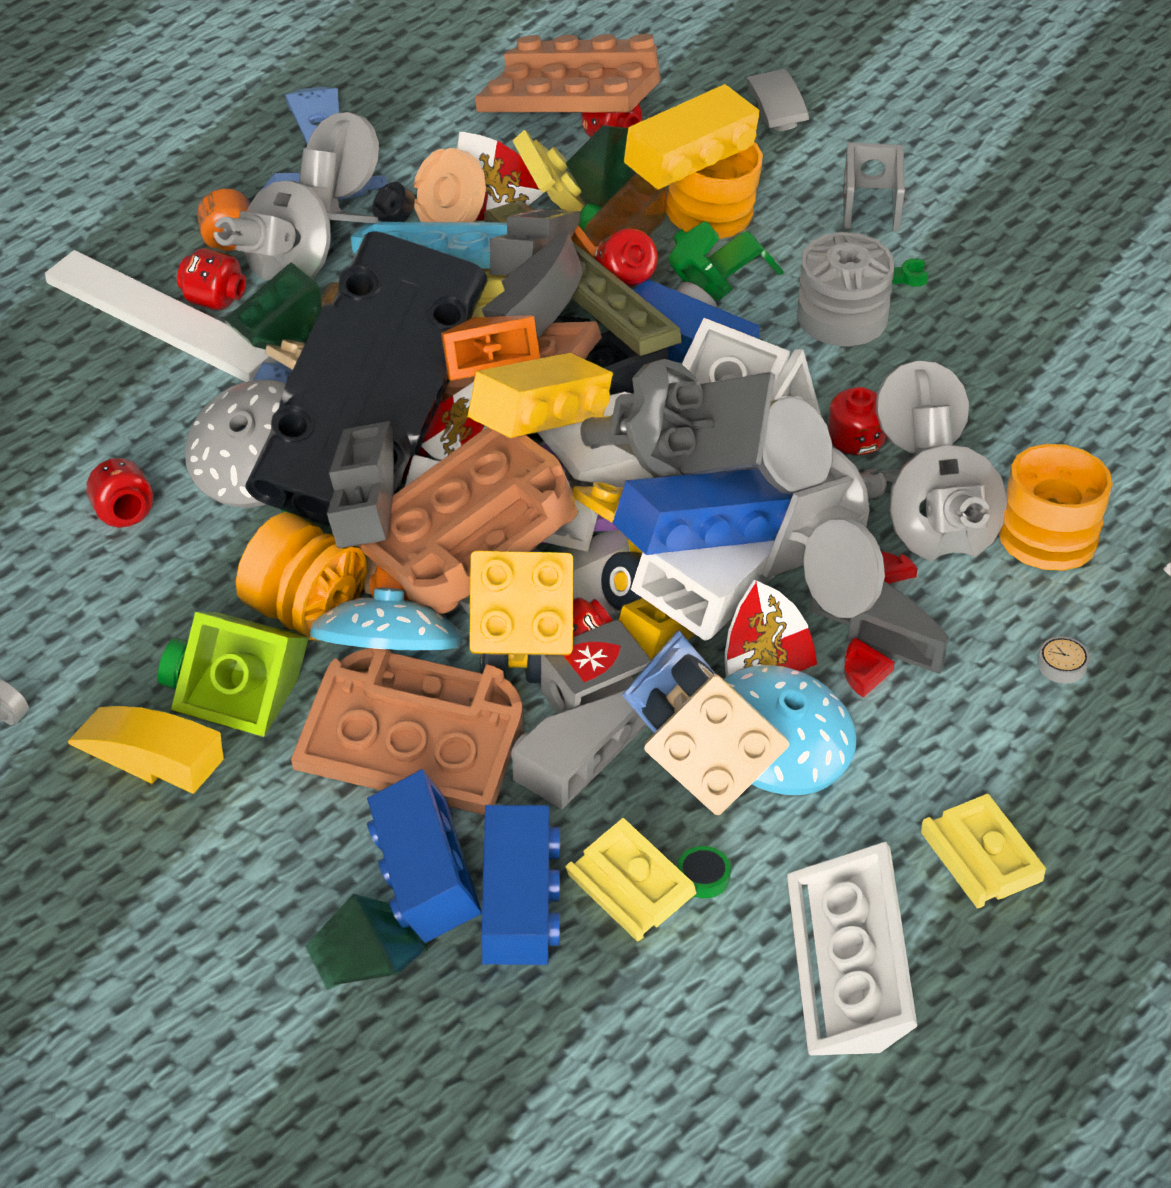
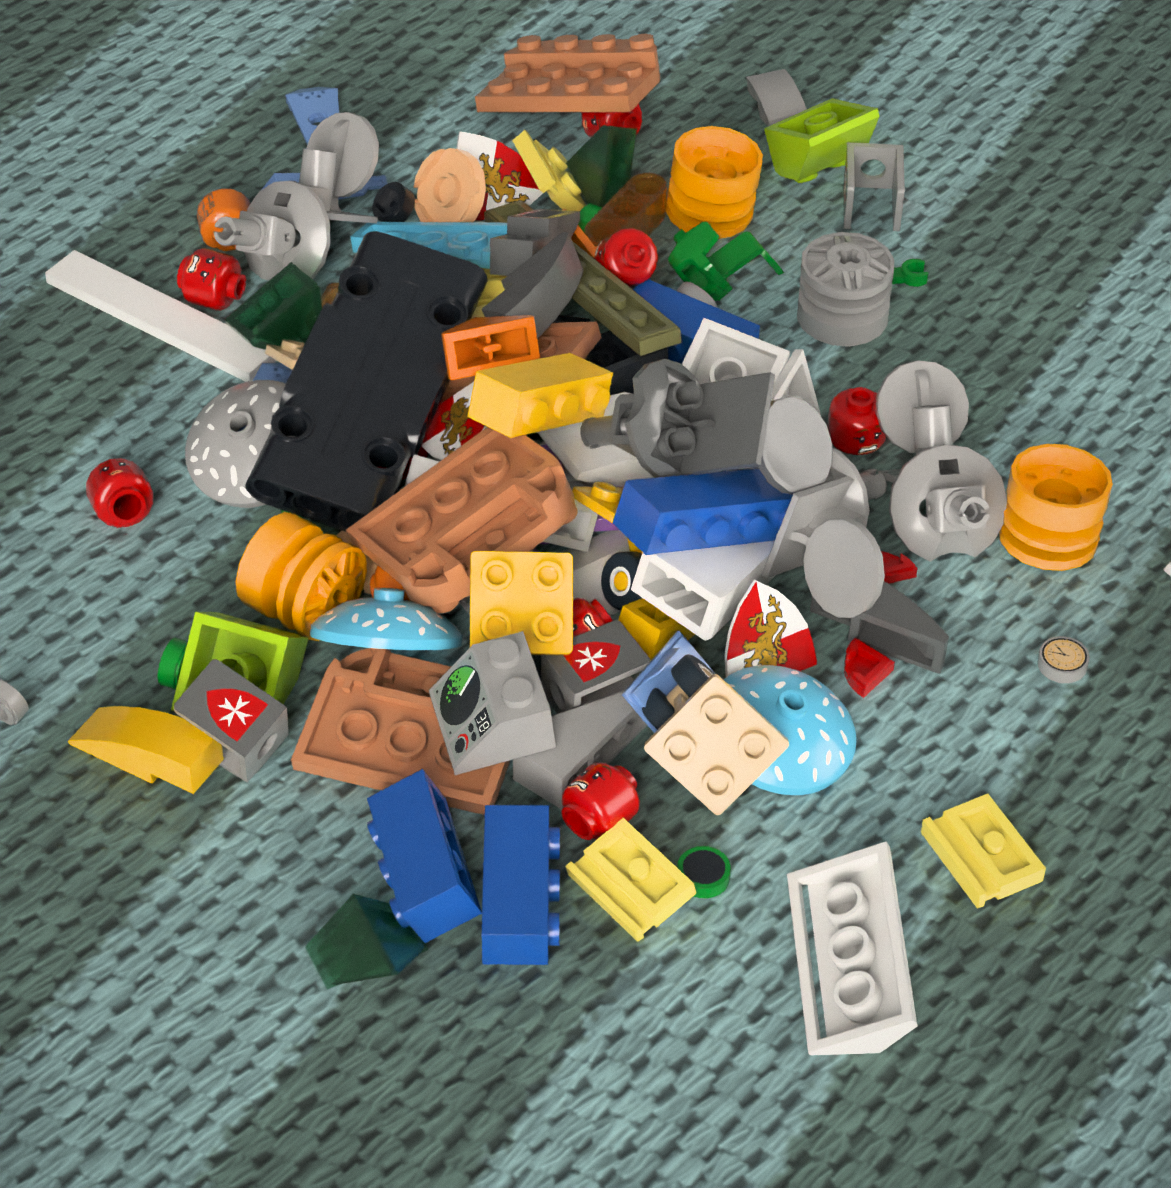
(236, 716): none -> piece
(362, 485): dark grey slope -> none
(492, 705): none -> light grey slope
(599, 800): none -> red head
(691, 136): yellow brick -> none
(818, 137): none -> lime slope

